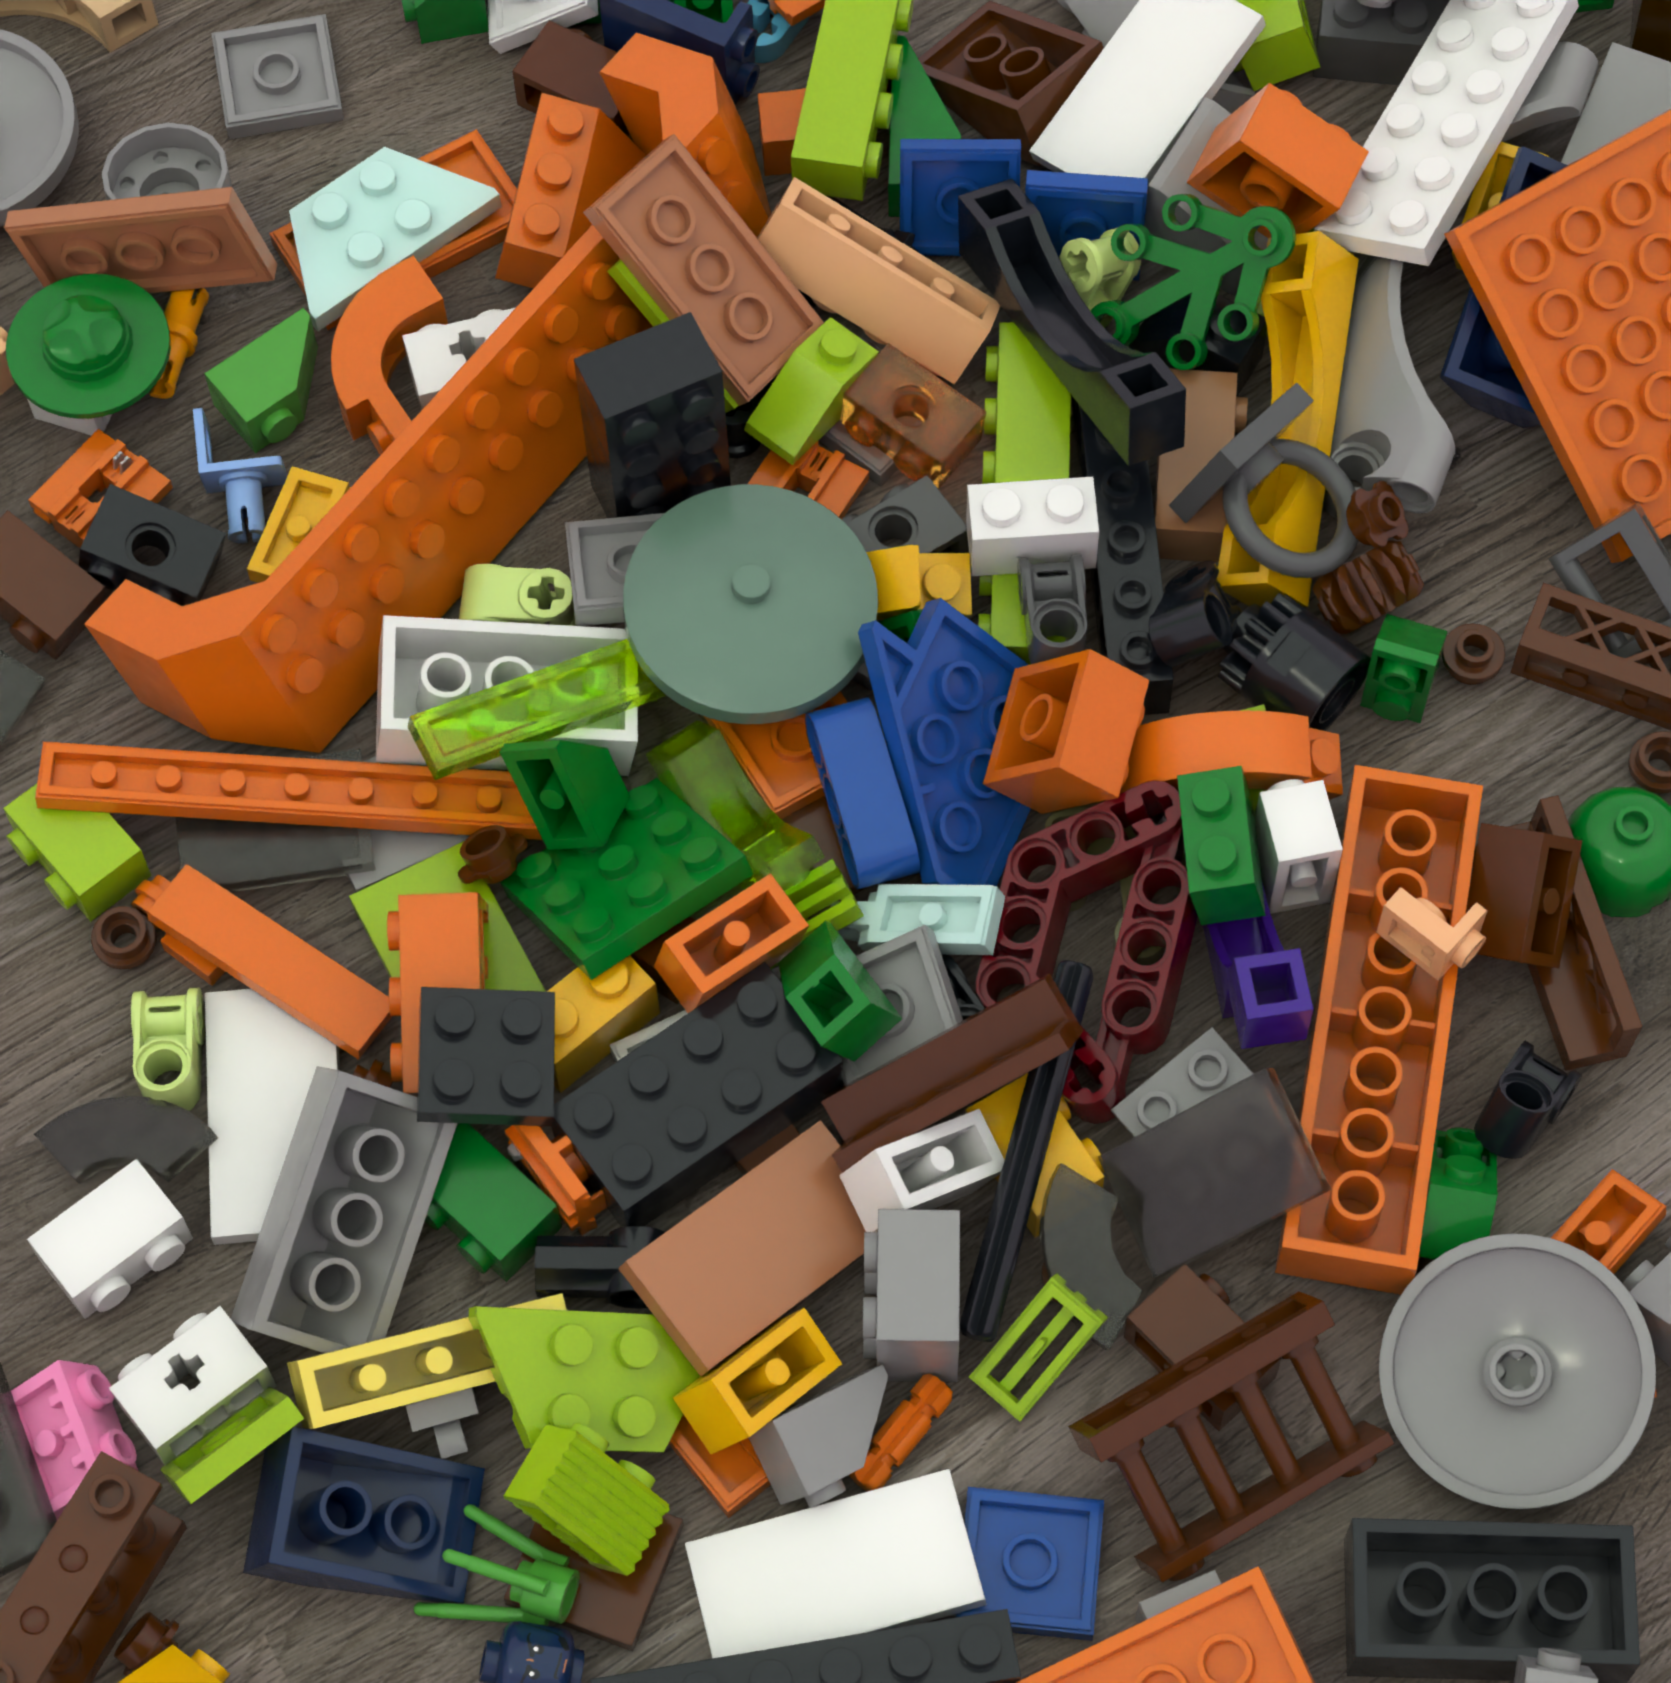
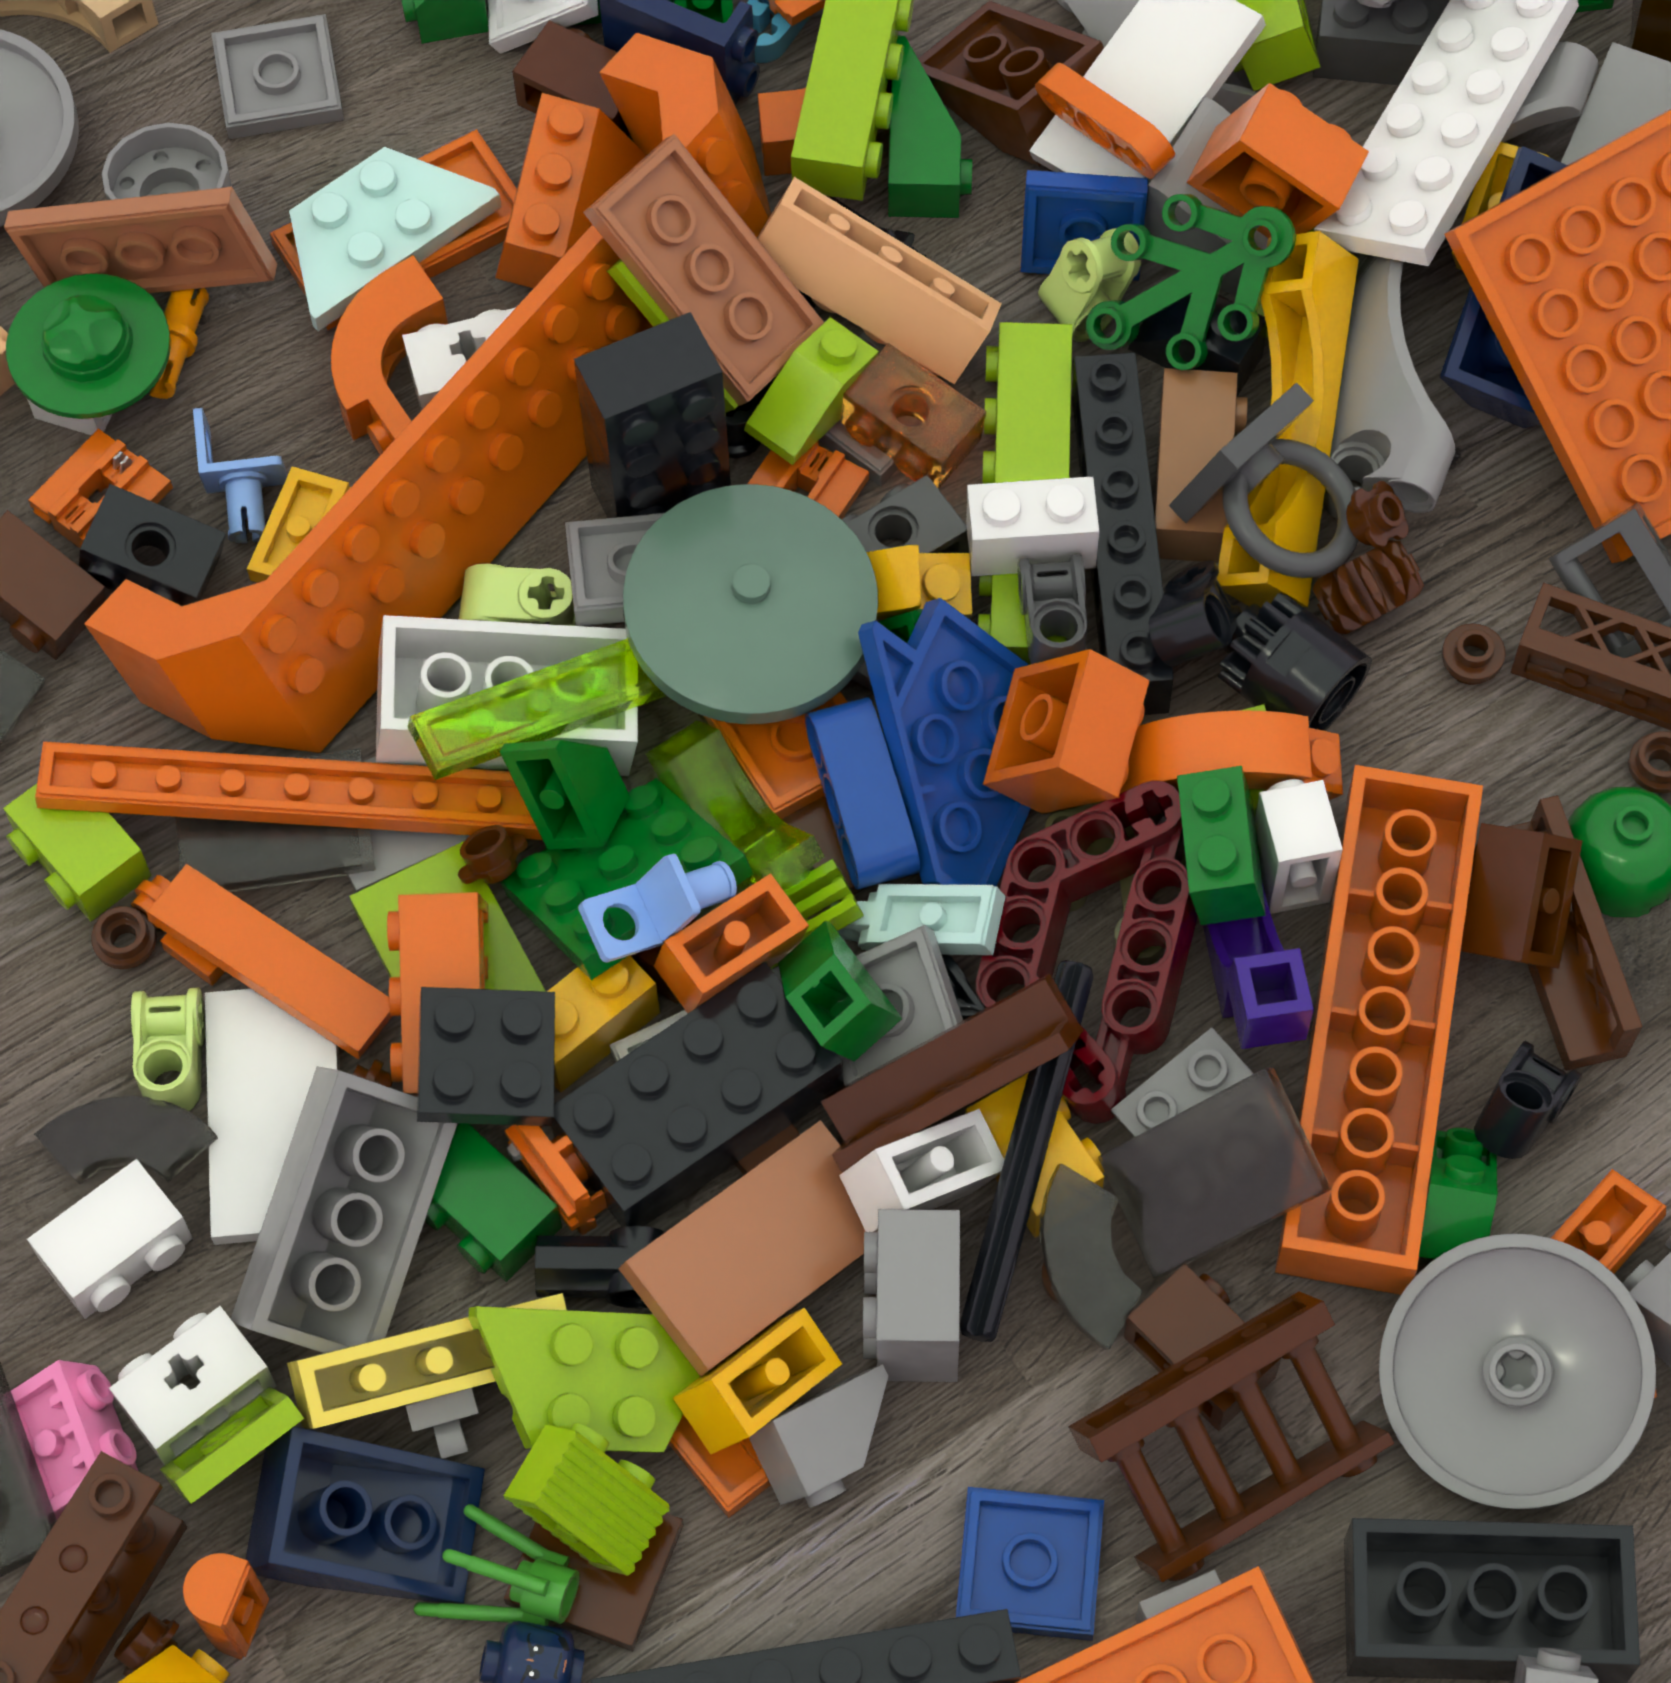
(225, 1601): none -> orange brick
(267, 382): bright green slope -> none
(659, 905): none -> light blue bracket
(838, 1569): white tile -> none
(903, 1431): orange axle -> none
(937, 173): blue tile -> none
(1073, 1305): lime tile -> none
(1105, 120): none -> orange beam
(1121, 390): black arch -> none
(1402, 669): green slope -> none
(1425, 936): light nougat bracket -> none

